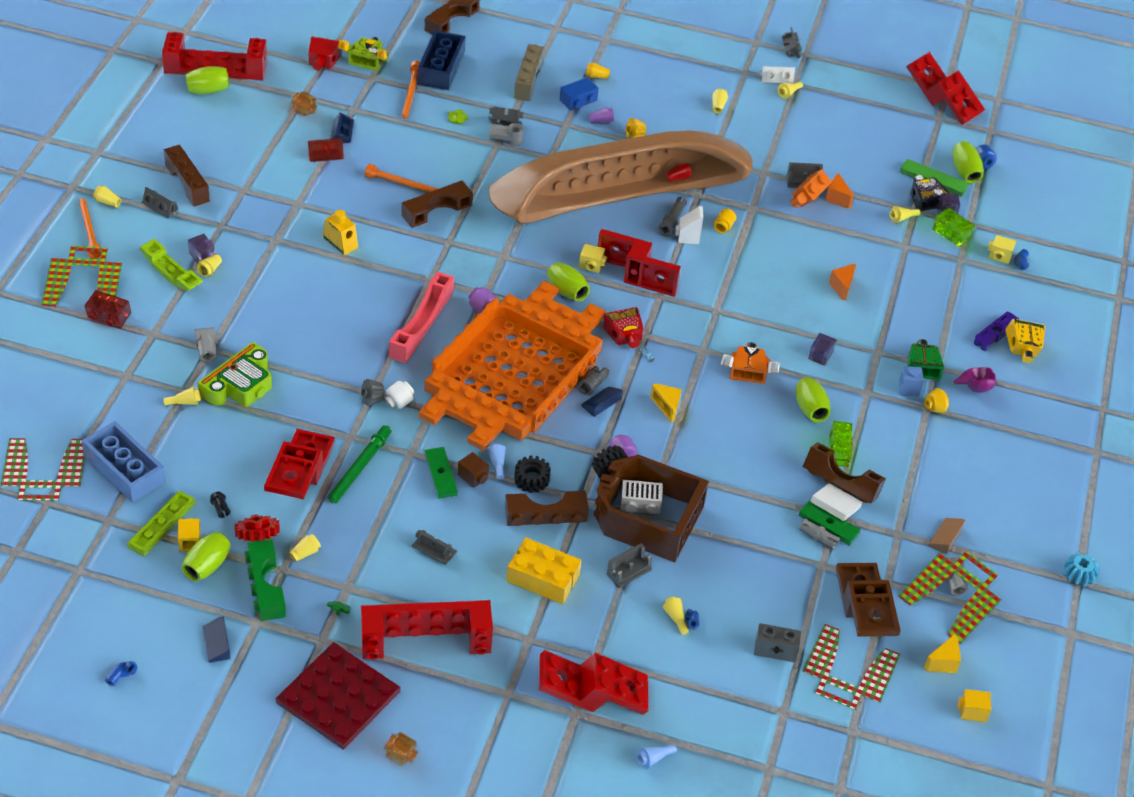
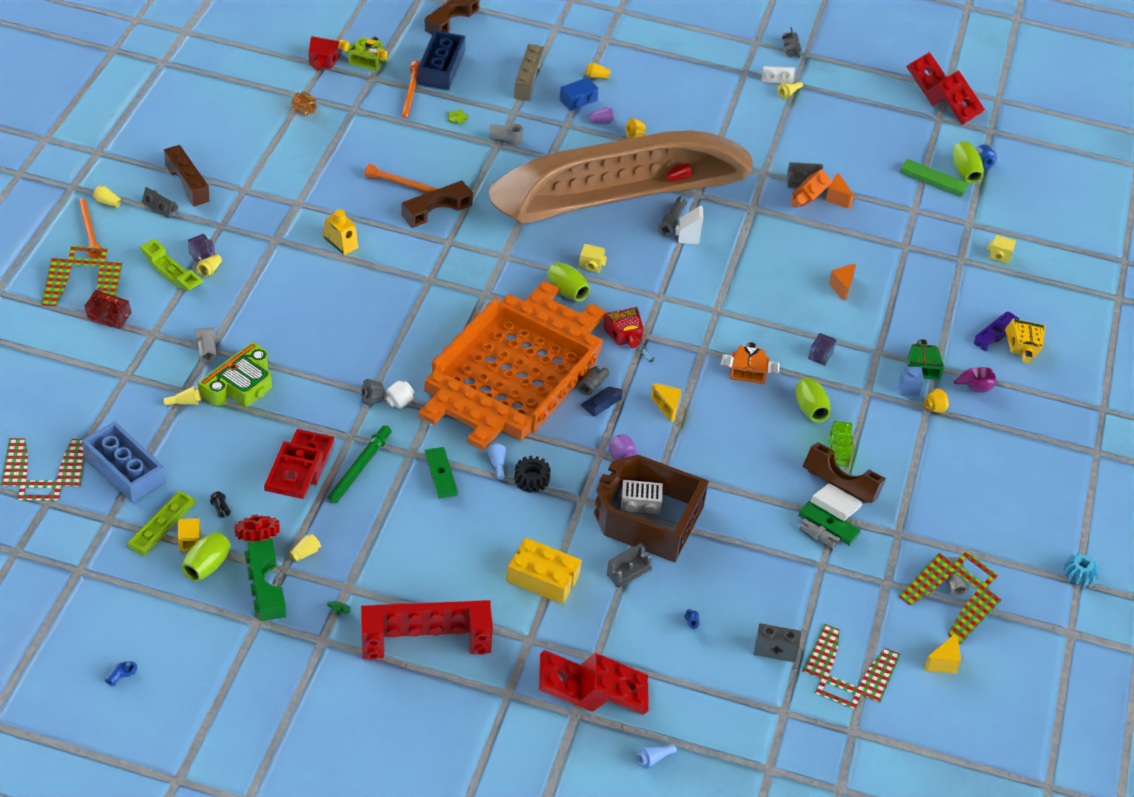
(207, 80): lime piece -> none
(216, 640): dark blue slope -> none
(238, 65): red plate -> none
(325, 150): clear red slope -> none
(338, 695): dark red plate -> none
(342, 128): dark blue slope -> none
(401, 749): clear orange head -> none
(409, 337): coral arch -> none
(433, 547): dark grey hinge -> none
(473, 470): reddish brown brick -> none
(479, 298): medium lavender head -> none
(499, 115): dark grey hinge -> none
(524, 511): reddish brown arch -> none
(603, 460): black tyre -> none
(639, 266): red bracket -> none
(674, 609): light yellow cone -> none
(719, 100): light yellow cone -> none
(724, 220): yellow brick -> none
(867, 599): reddish brown bracket -> none
(899, 214): light yellow cone -> none
(926, 192): black torso -> none
(947, 534): medium nougat slope -> none
(948, 201): clear purple brick -> none
(954, 227): clear neon green brick -> none
(974, 705): yellow brick -> none
(1021, 260): blue arm -> none

